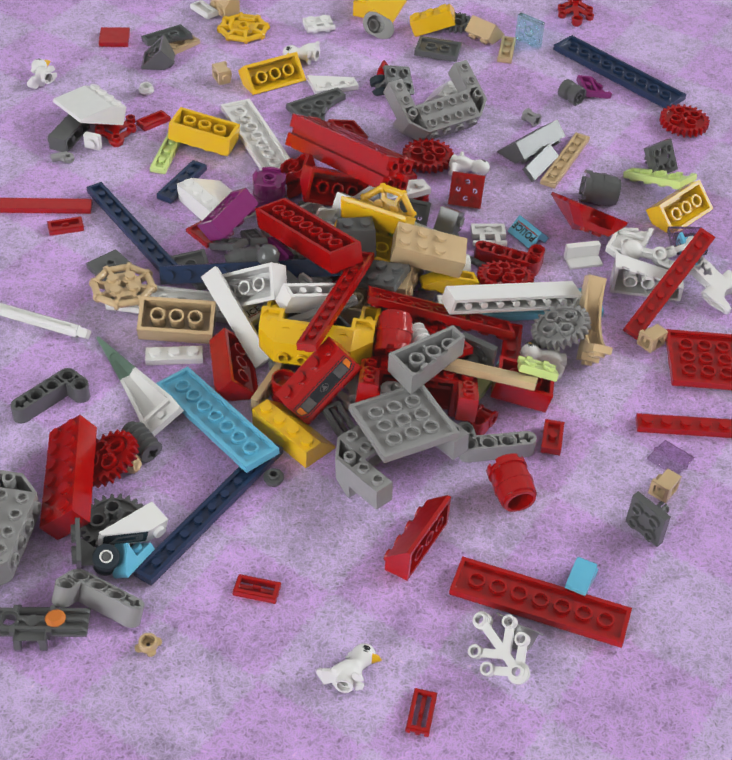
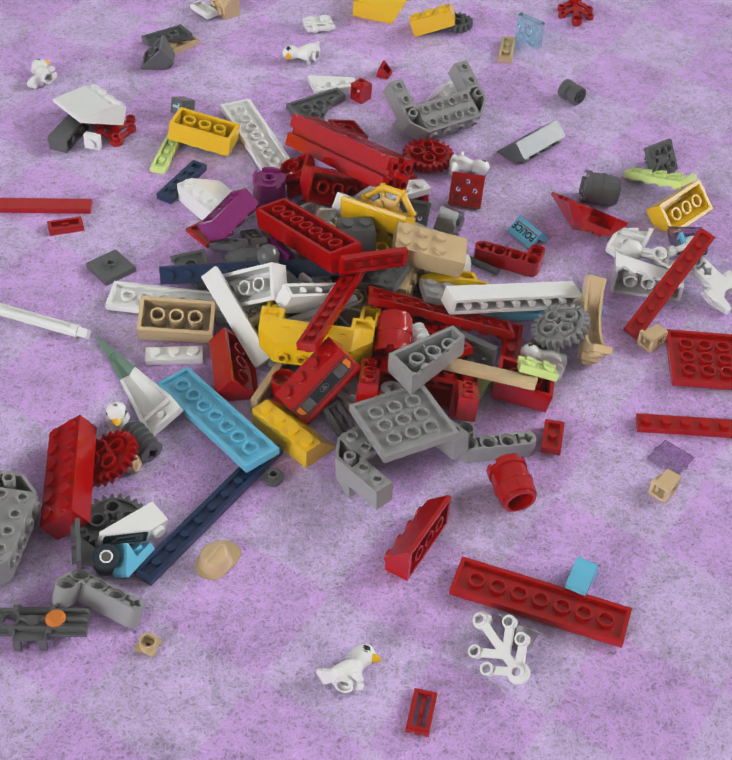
(49, 392): dark grey beam -> none
(65, 156): light grey arm -> none
(113, 285): tan plate -> none
(114, 37): red tile -> none
(116, 416): none -> white animal
(130, 226): dark blue plate -> none
(146, 88): white plate -> none
(153, 120): red tile -> none
(181, 101): none -> dark grey brick
(217, 559): none -> tan piece
(221, 73): tan brick -> none
(243, 27): yellow plate -> none
(256, 592): red tile -> none
(272, 73): yellow slope -> none
(361, 90): none -> red brick
(372, 260): none -> red plate
(378, 25): light grey piece -> none
(392, 73): dark grey plate -> none
(432, 291): none -> light grey plate
(438, 48): dark grey plate -> none
(483, 30): tan slope -> none
(484, 420): red piece -> none
(494, 232): white plate -> none
(503, 273): red gear -> none
(531, 117): light grey bush -> none
(540, 162): tile -> none
(564, 160): tan tile -> none
(583, 255): white panel -> none
(592, 87): magenta wing -> none
(619, 72): dark blue plate -> none
(648, 518): dark grey plate -> none
(684, 120): red gear -> none

